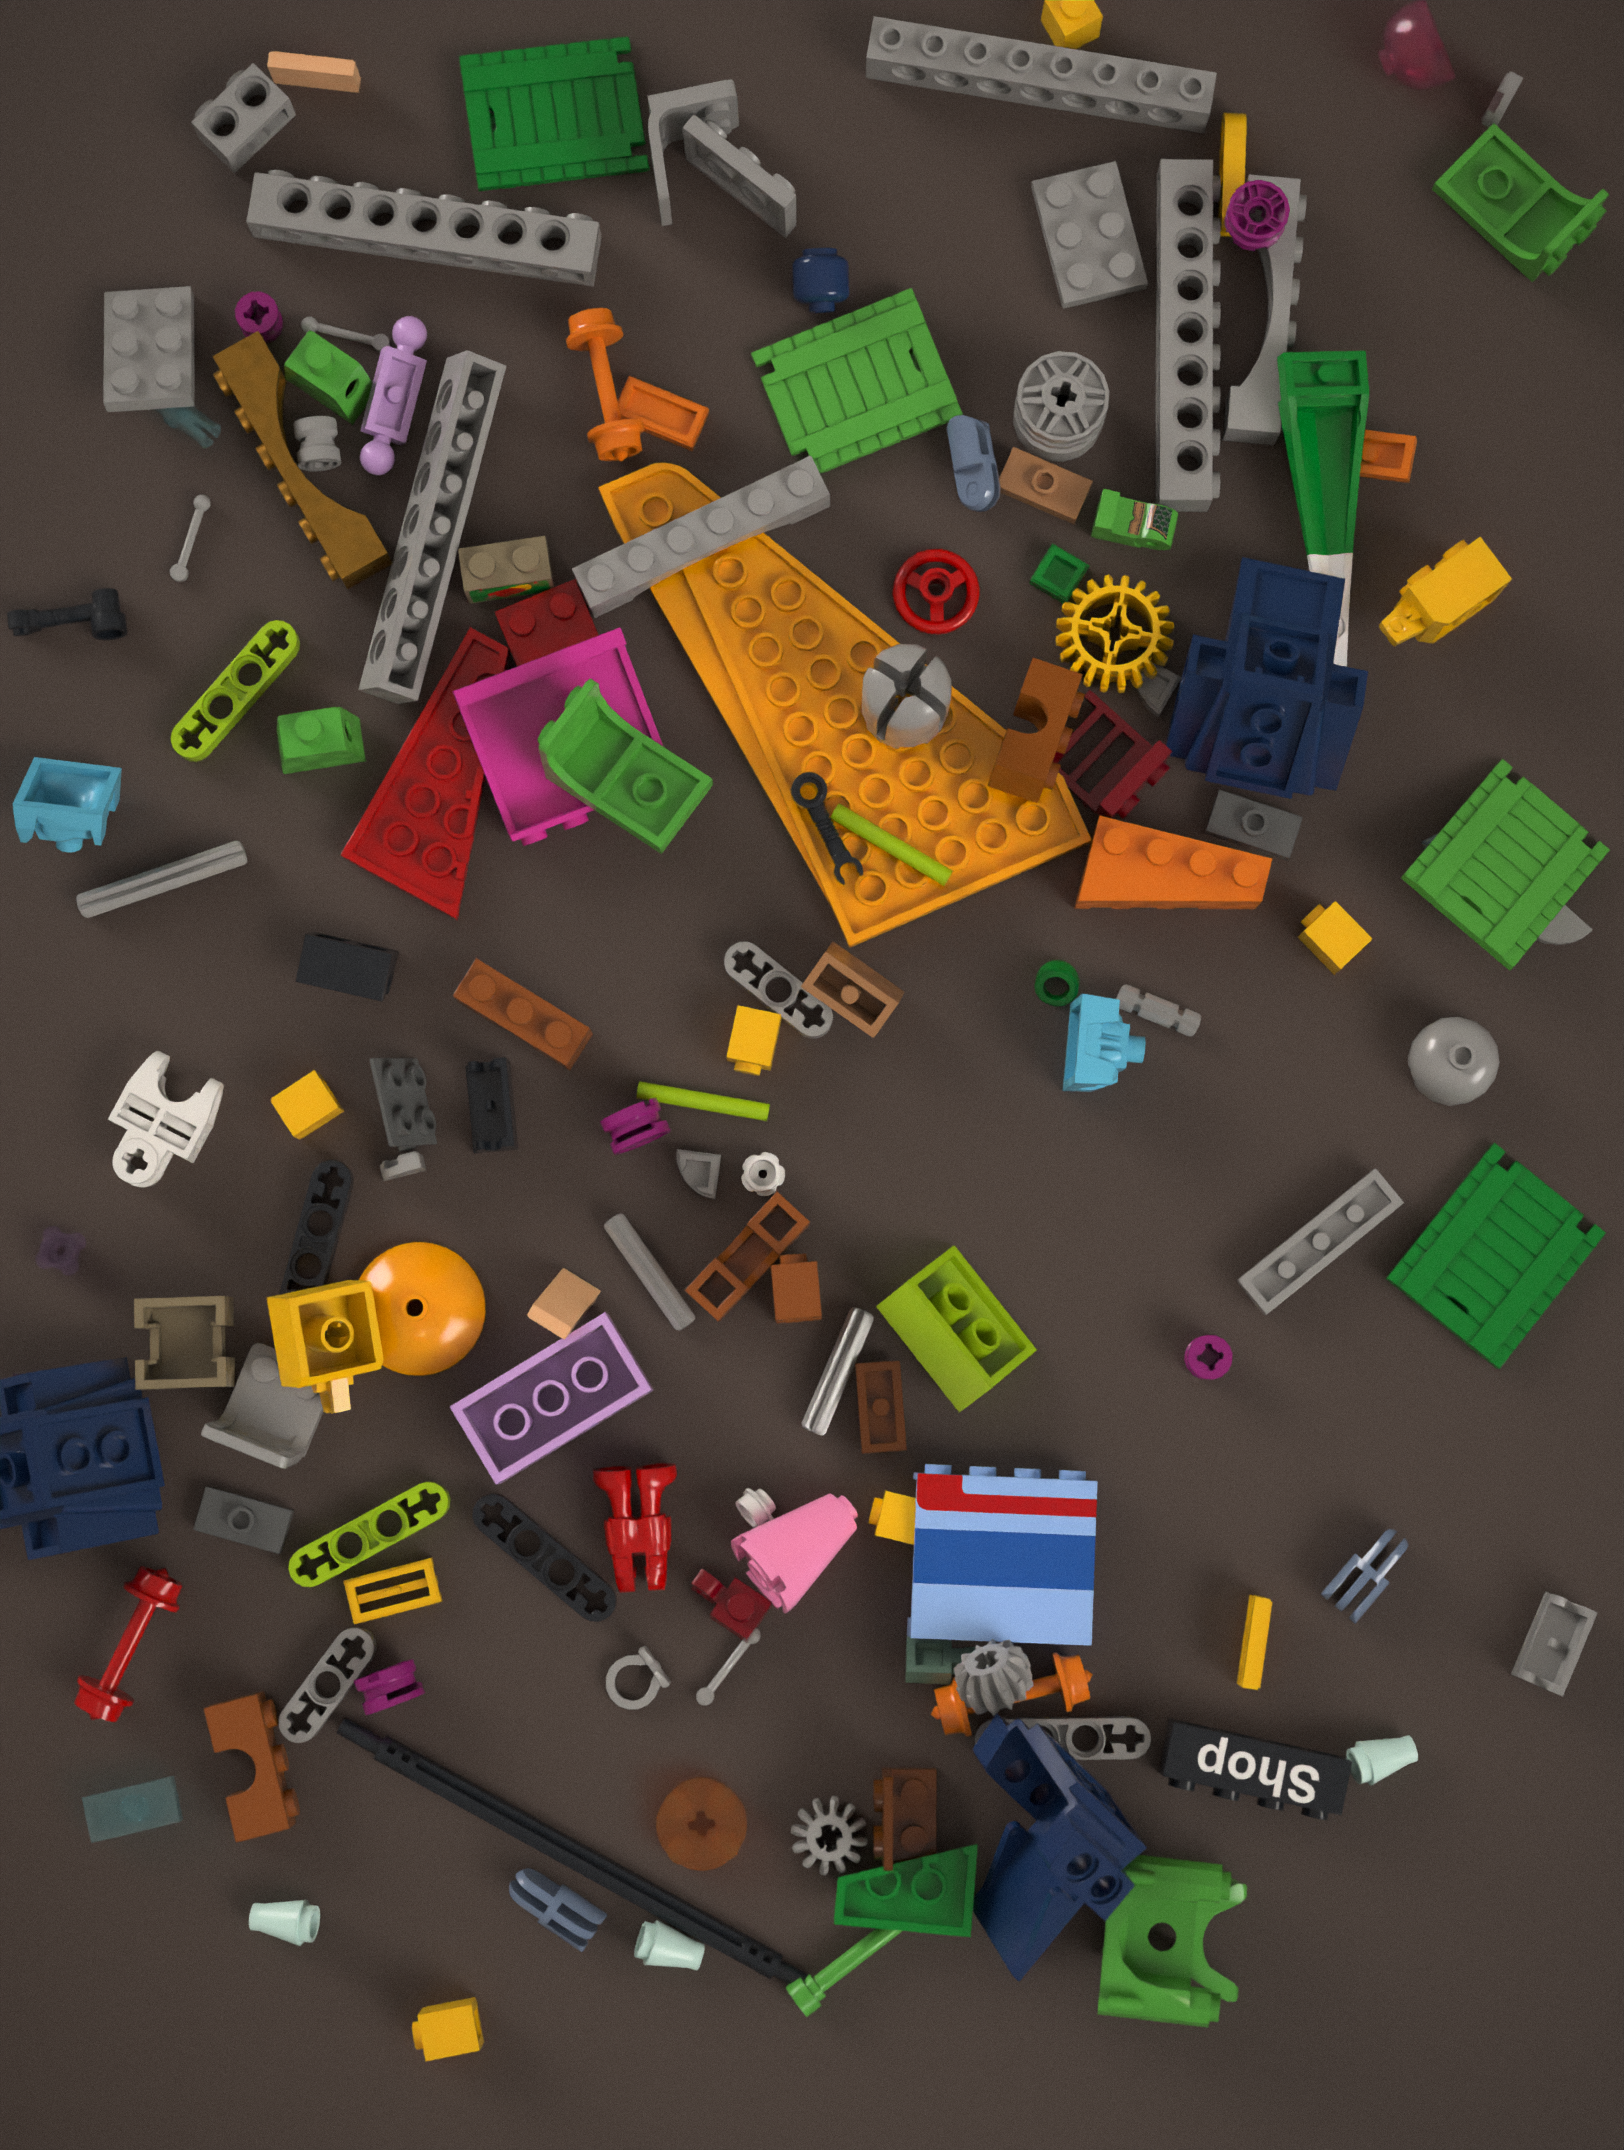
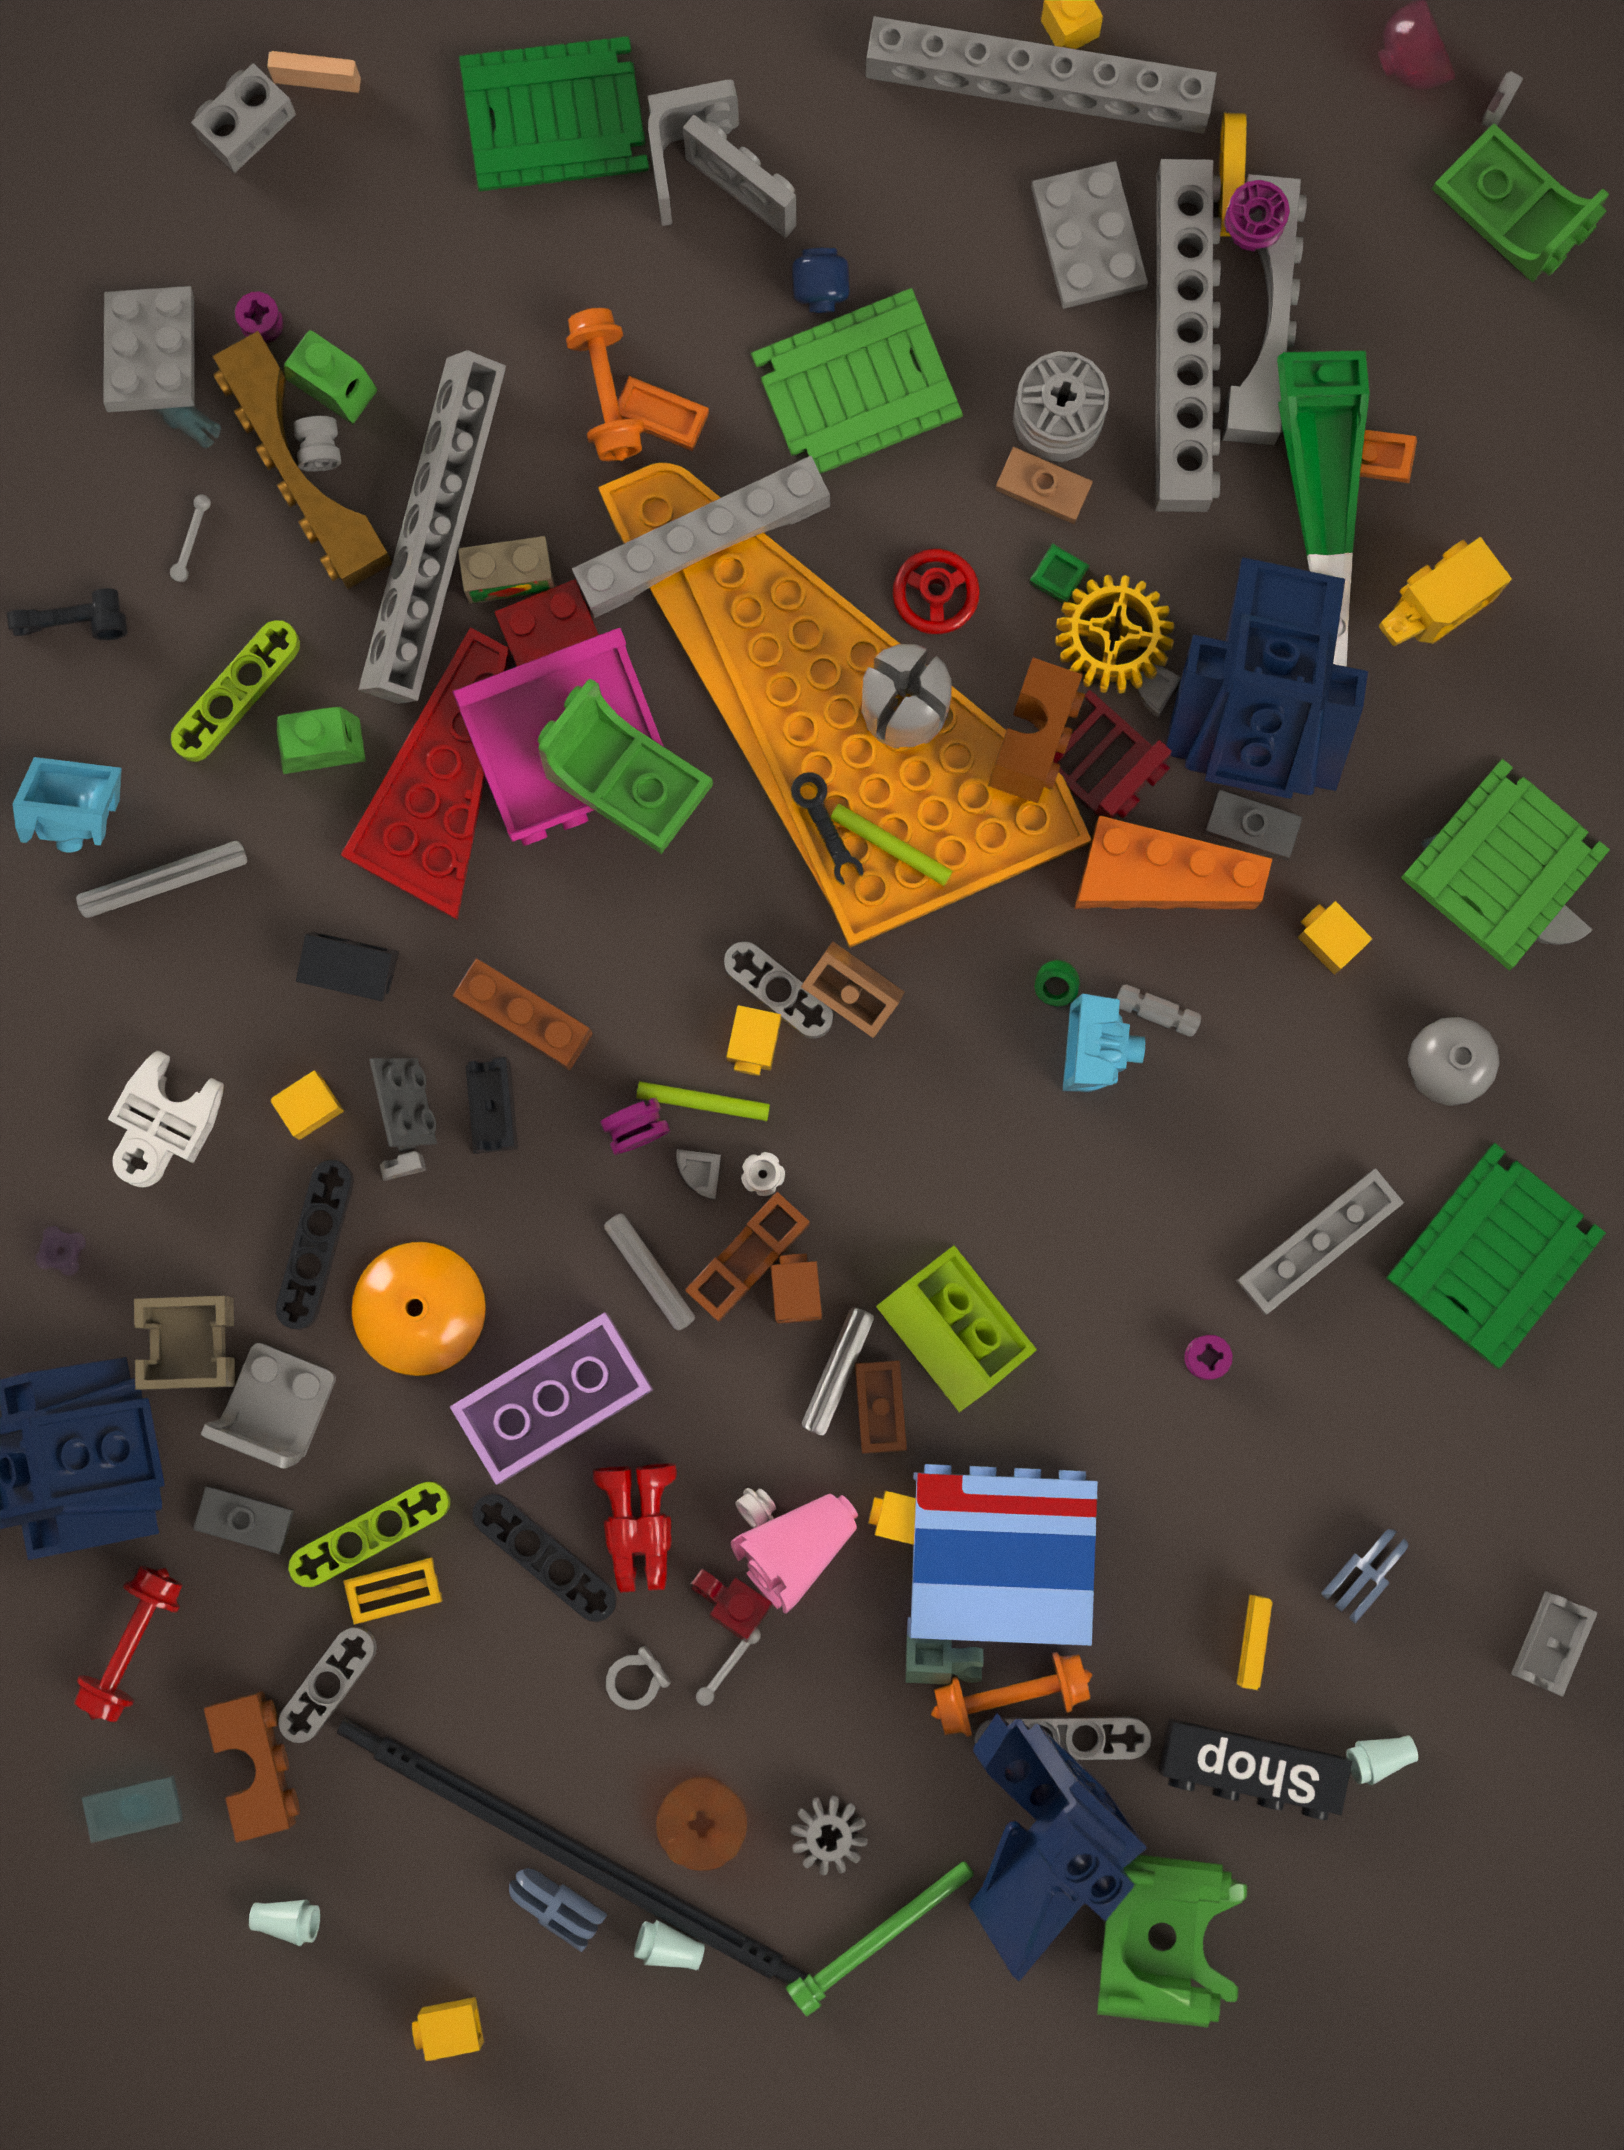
(278, 189): light grey brick -> none
(328, 1360): yellow hinge -> none
(378, 341): light grey hinge -> none
(386, 1681): magenta wheel -> none
(393, 395): lavender plate -> none
(563, 1303): light nougat tile -> none
(908, 1815): reddish brown bracket -> none
(918, 1896): green wing -> none
(973, 463): sand blue arm -> none
(993, 1677): light grey gear -> none
(1133, 522): bright green leg -> none

